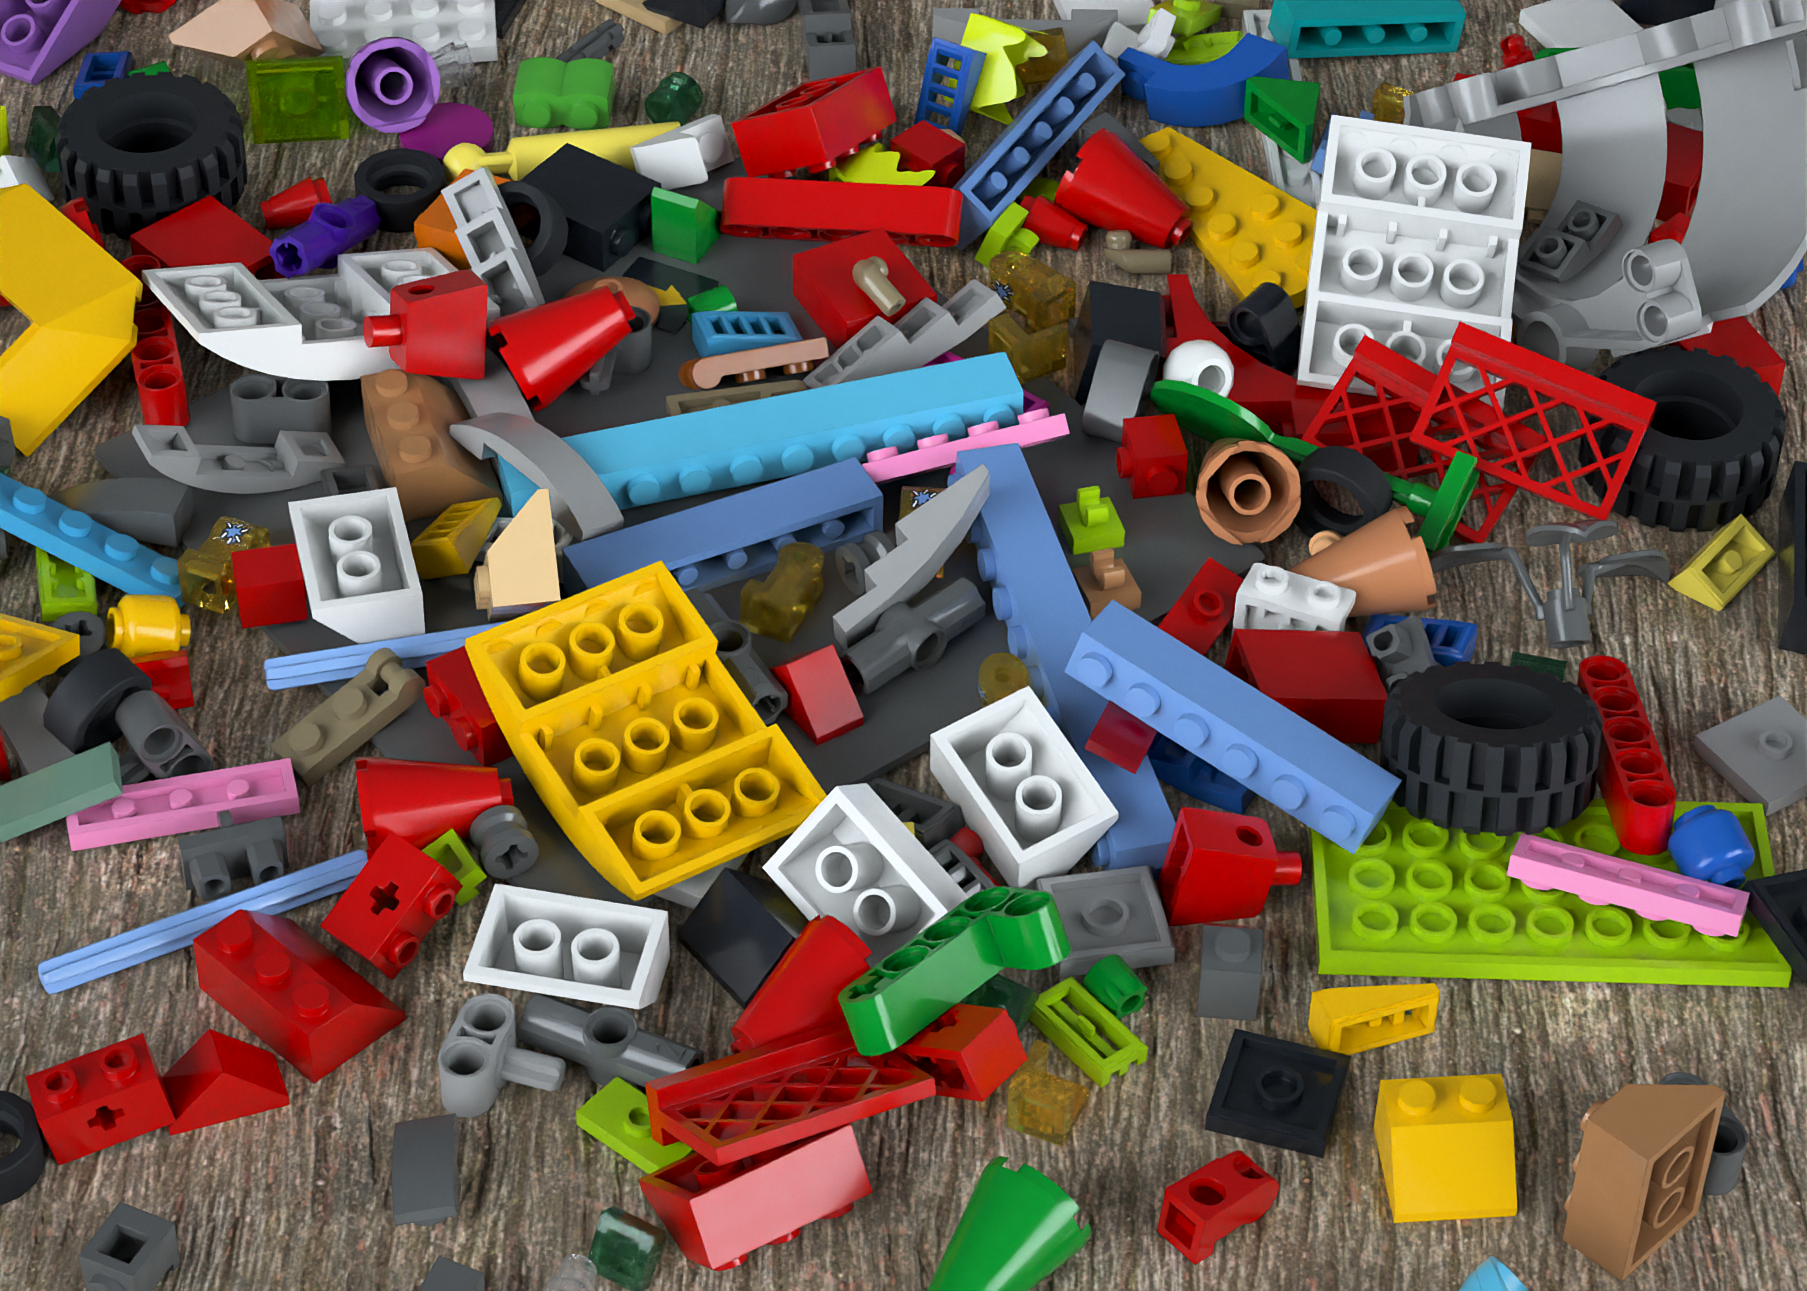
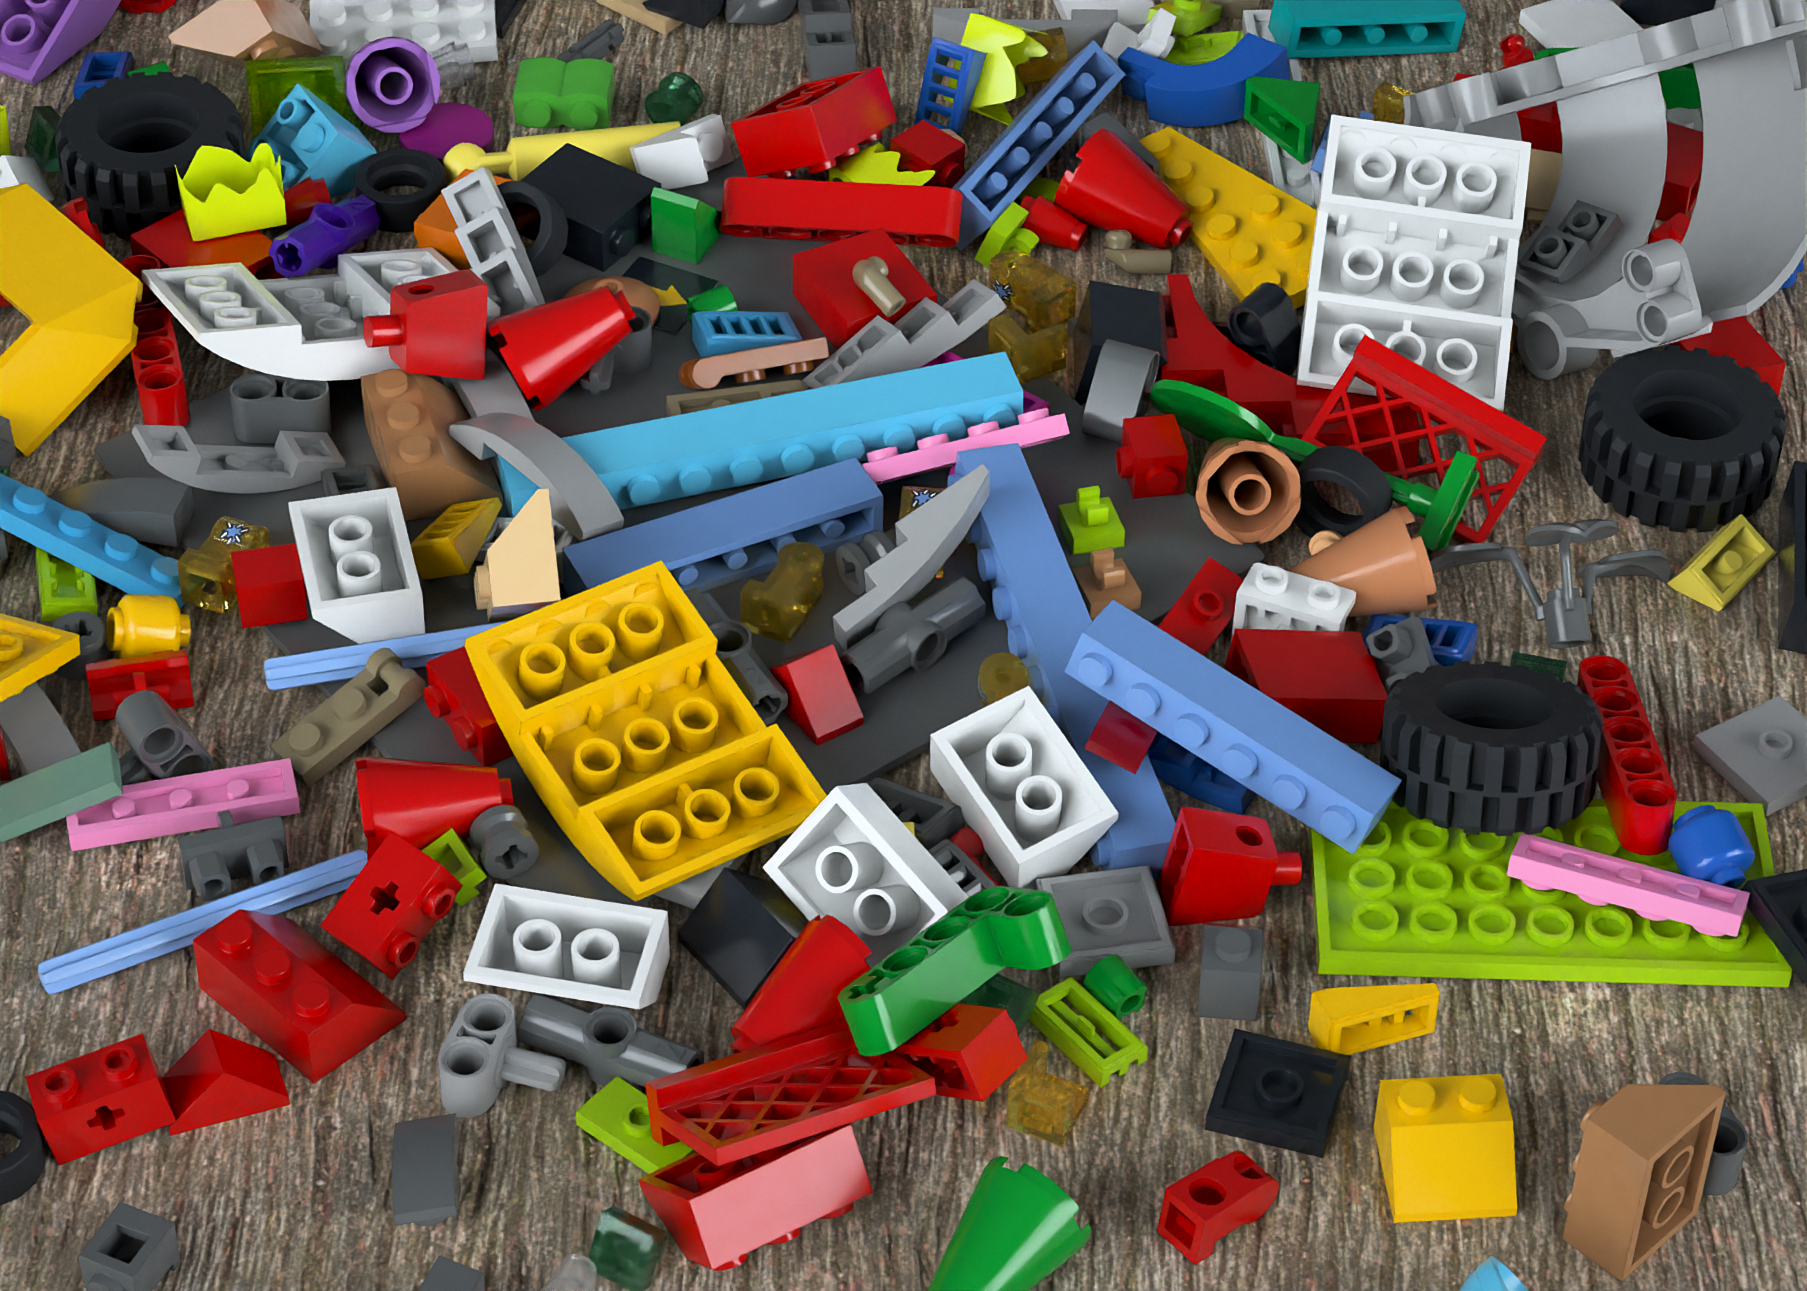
(87, 699): black tyre -> none
(230, 195): none -> neon yellow piece
(313, 142): none -> medium azure slope
(1201, 365): white piece -> none
(1551, 380): red fence -> none

